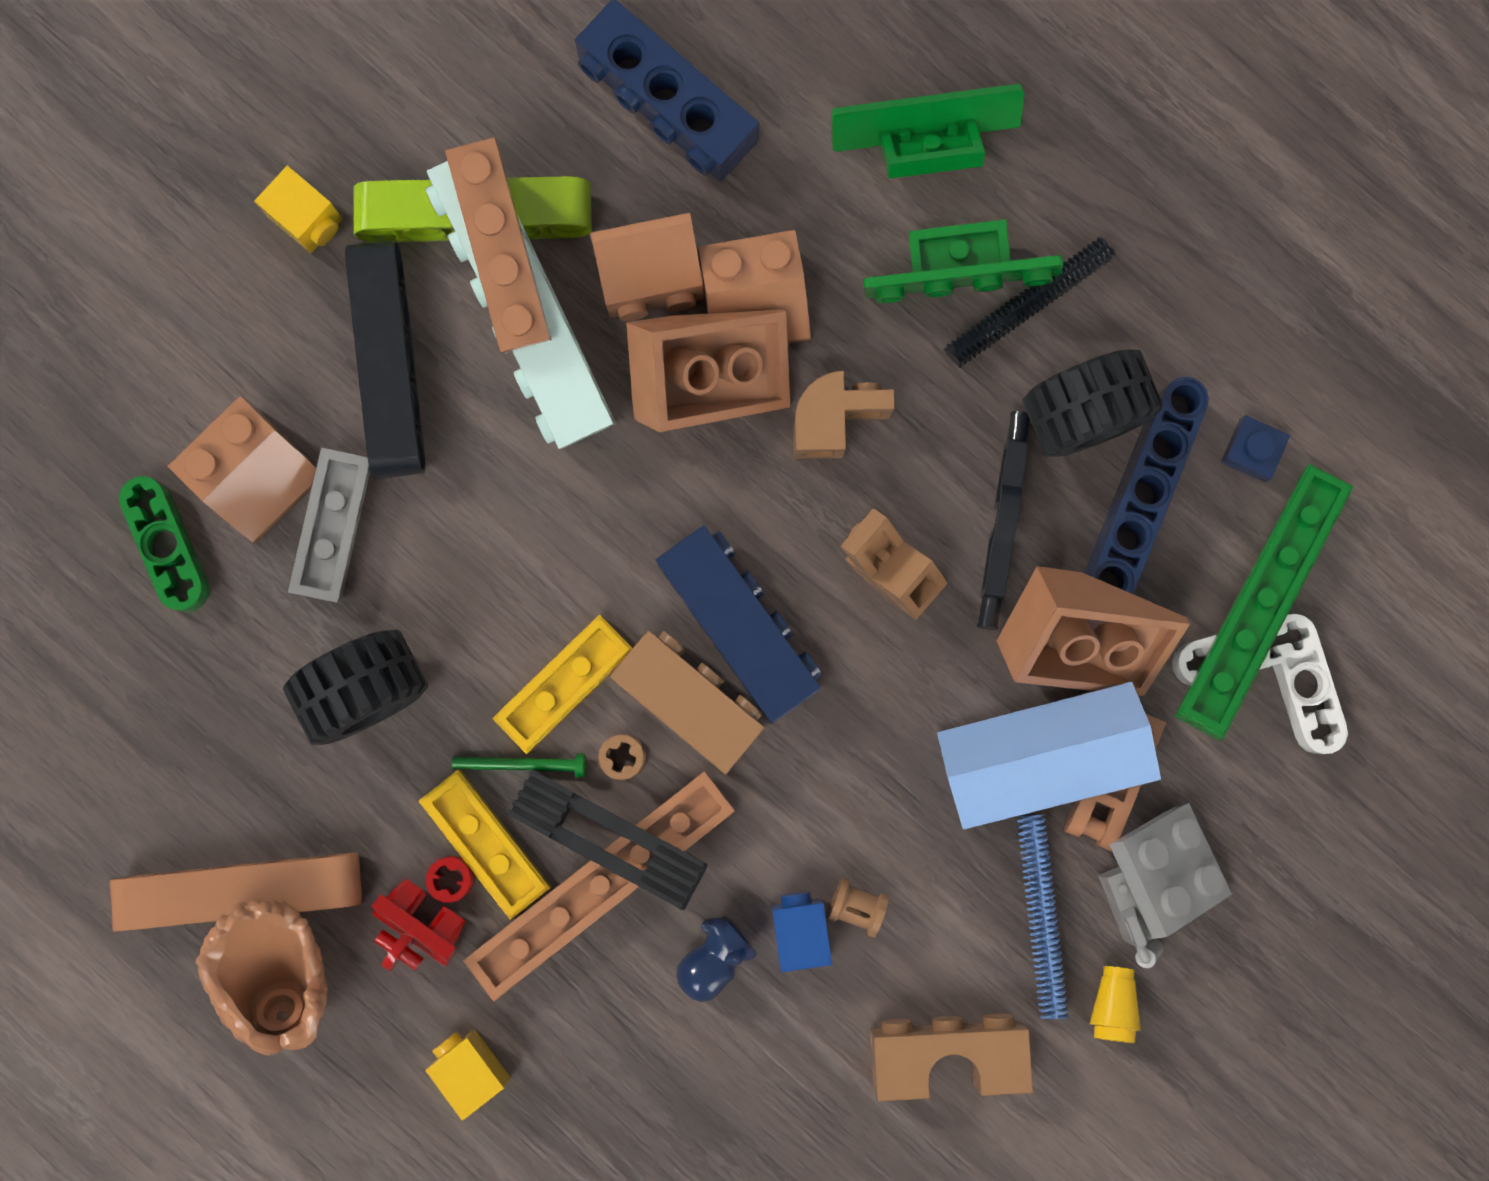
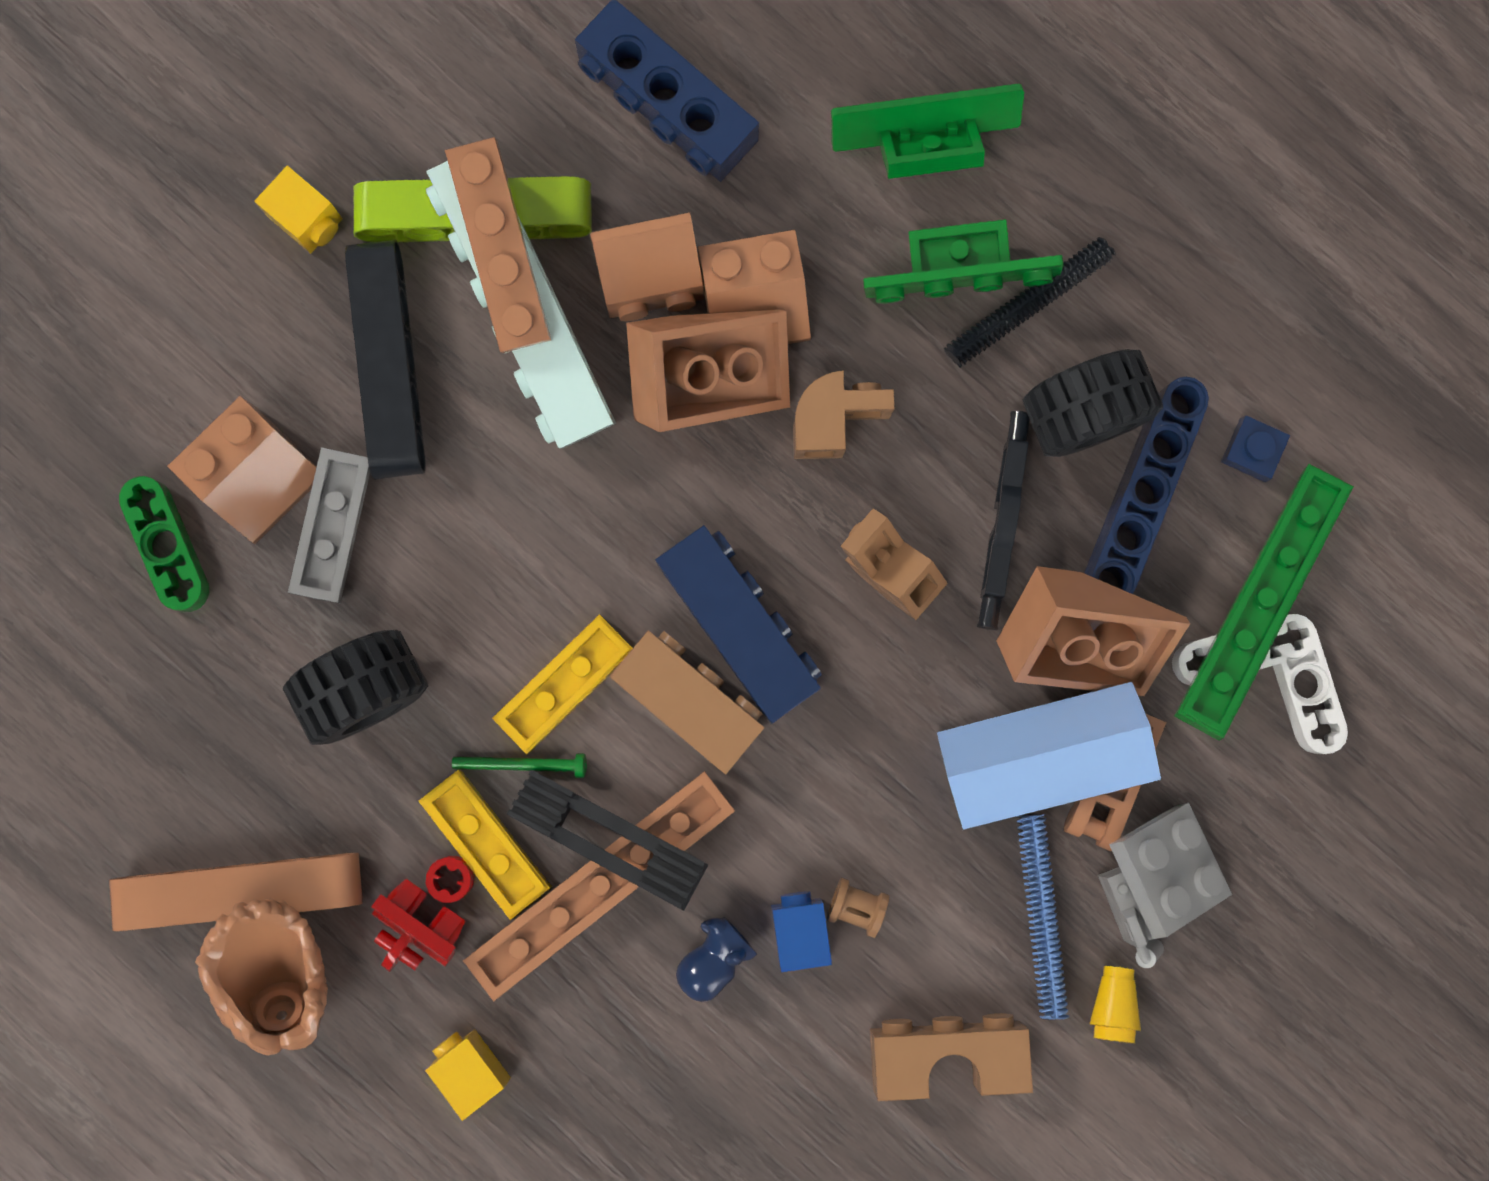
(608, 764): medium nougat bush -> none

